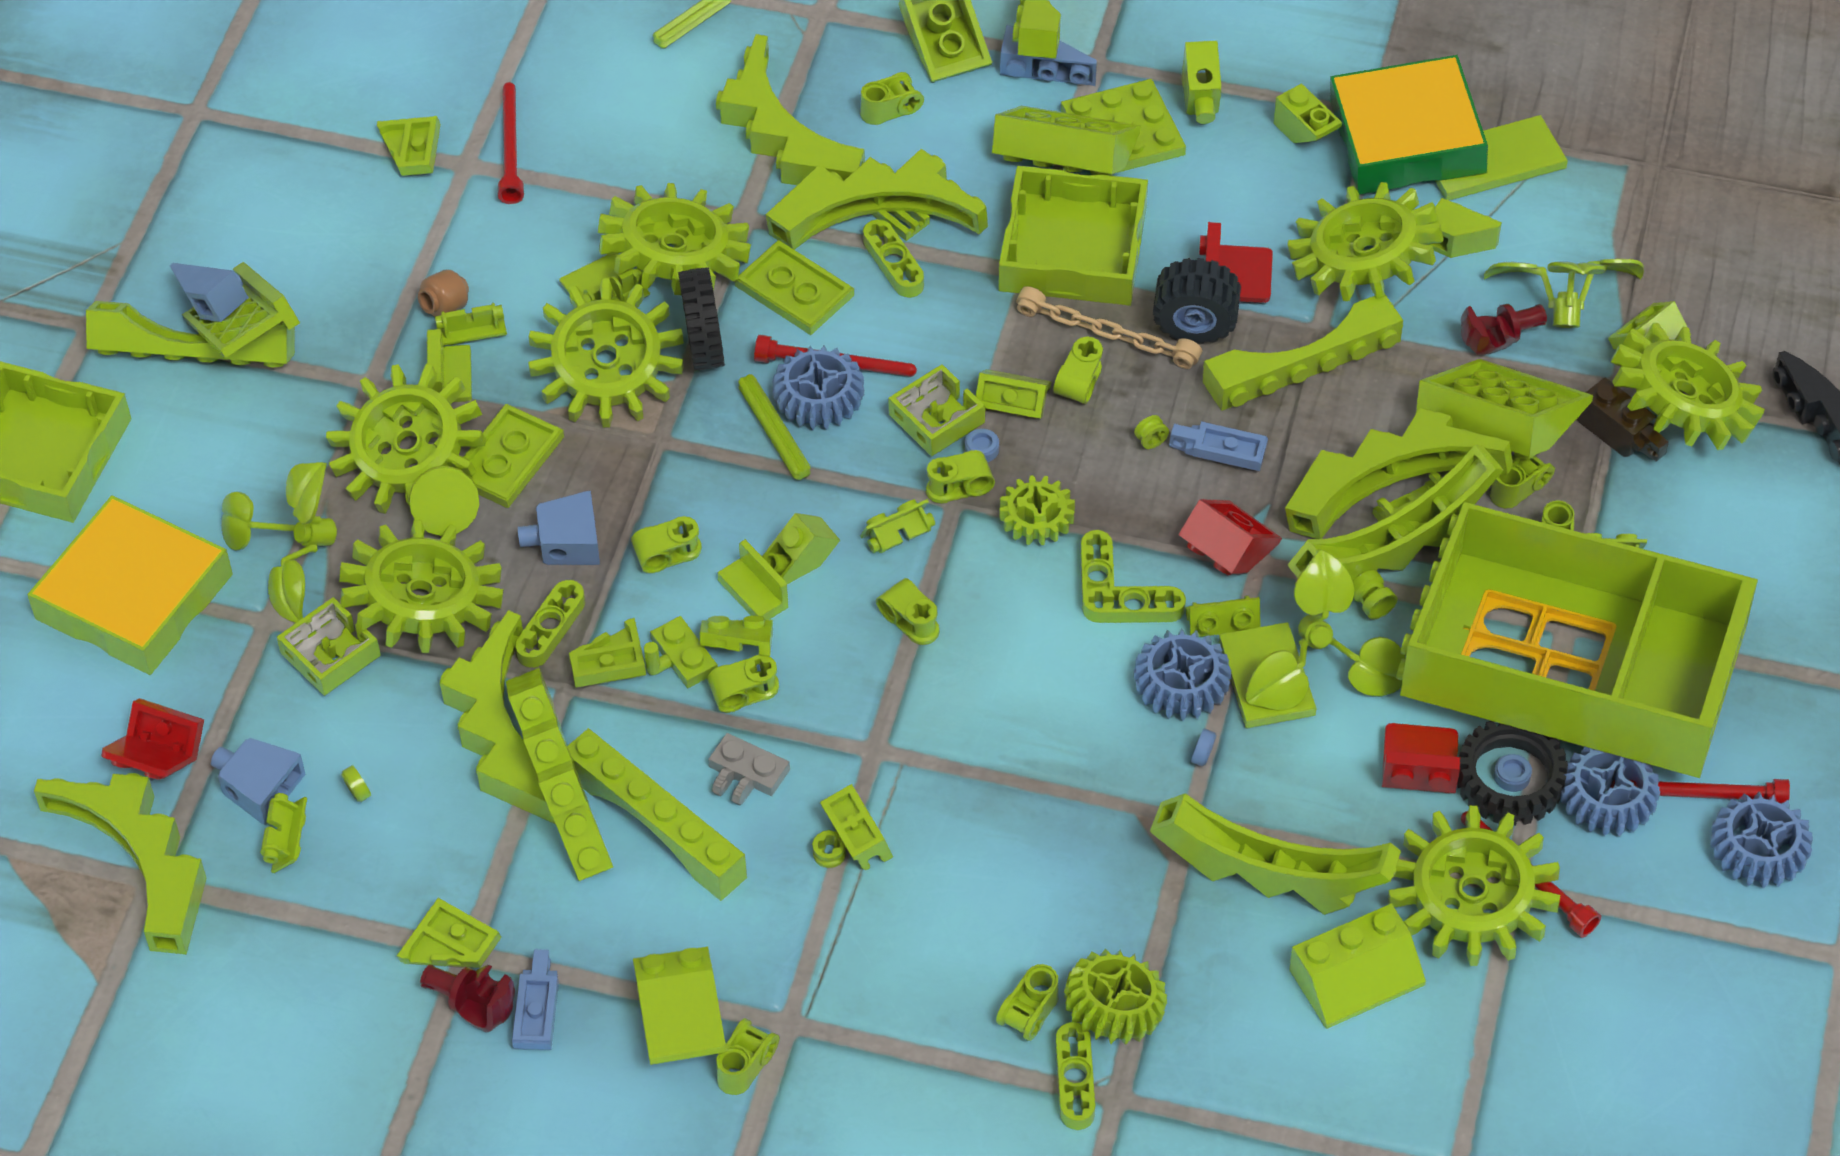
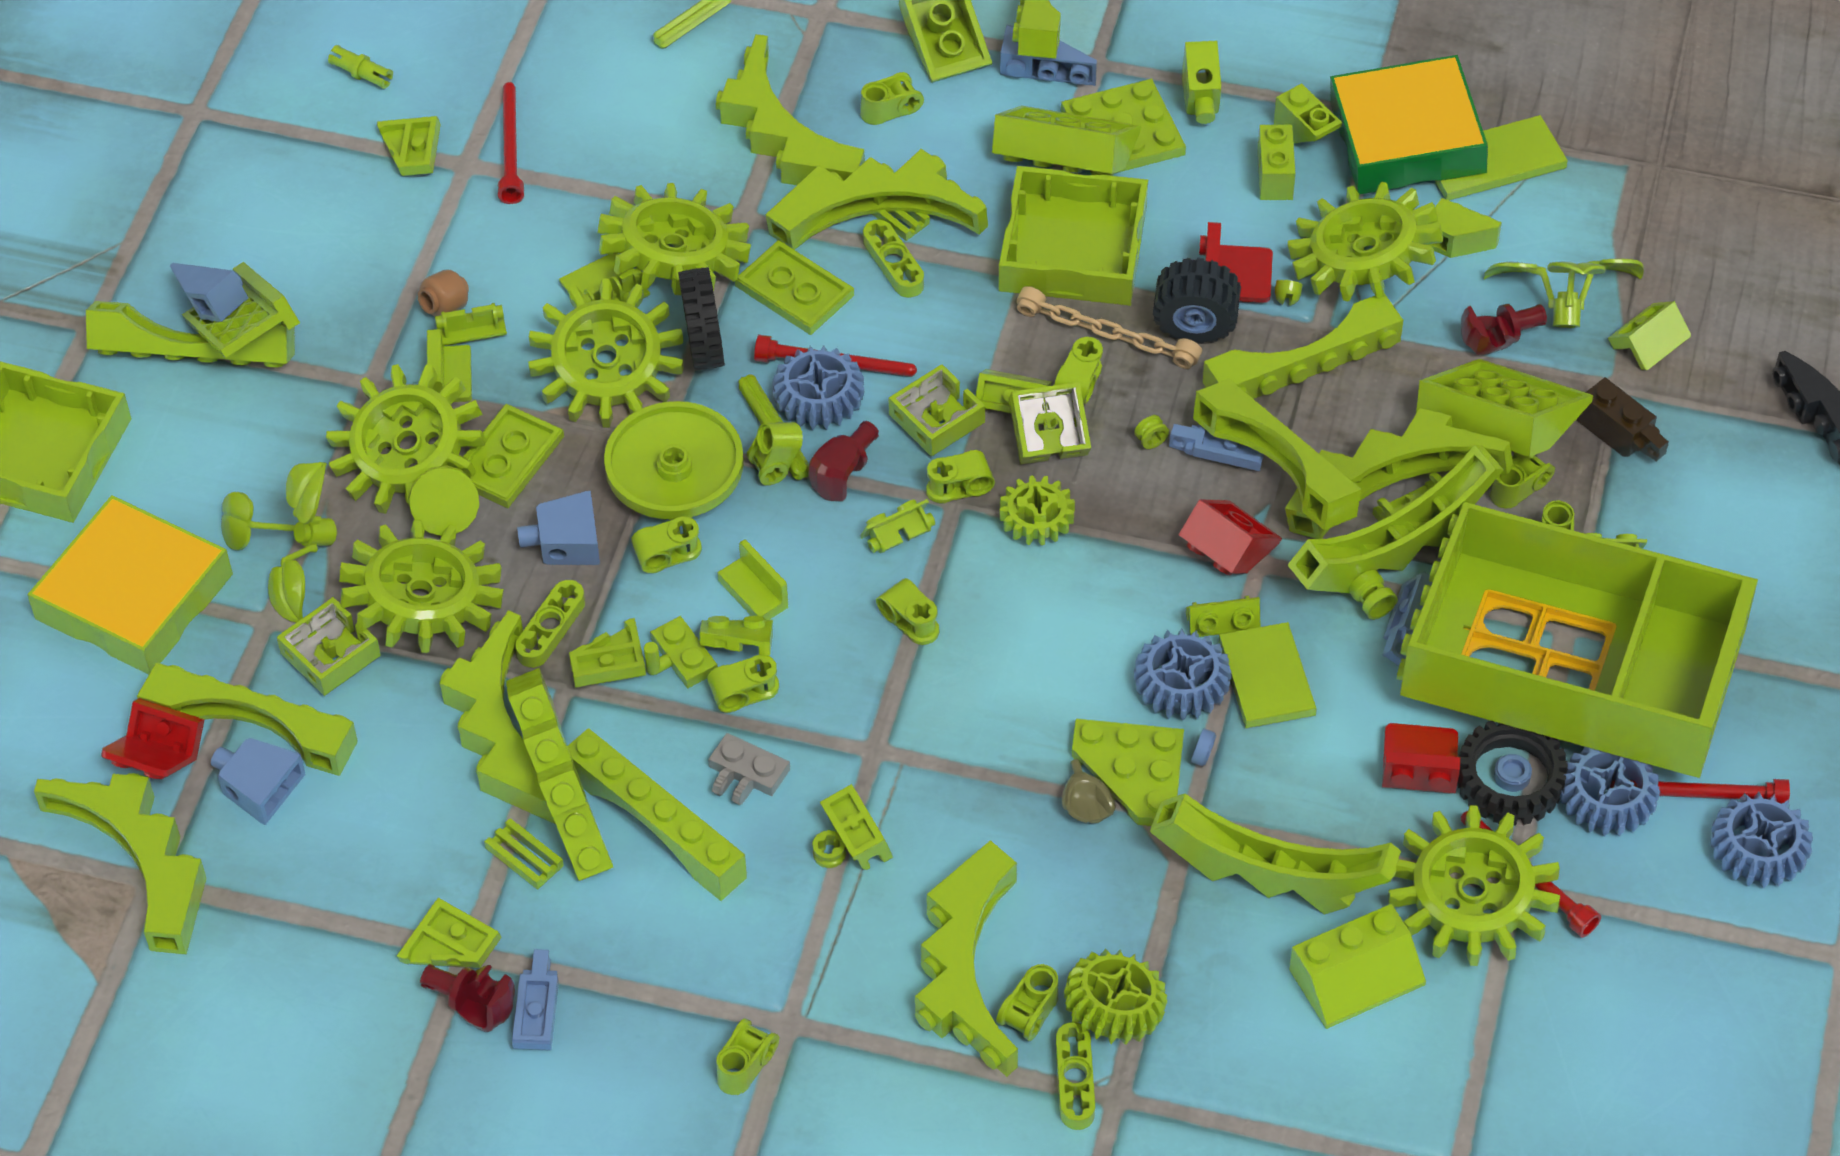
(282, 844): lime hinge -> none
(320, 738): none -> lime arch
(355, 783): lime tile -> none
(360, 66): none -> lime pin
(504, 835): none -> lime tile
(673, 460): none -> lime dish
(679, 1005): lime slope -> none
(775, 450): none -> lime piece
(801, 546): lime slope -> none
(837, 460): none -> dark red piece
(953, 998): none -> lime arch
(984, 441): medium blue tile -> none
(1051, 407): none -> piece
(1087, 797): none -> olive piece
(1108, 593): lime beam -> none
(1133, 761): none -> lime plate
(1235, 416): none -> lime arch
(1276, 162): none -> lime brick
(1288, 289): none -> lime hinge
(1319, 589): lime plant -> none
(1402, 615): none -> medium blue hinge
(1667, 367): lime gear -> none

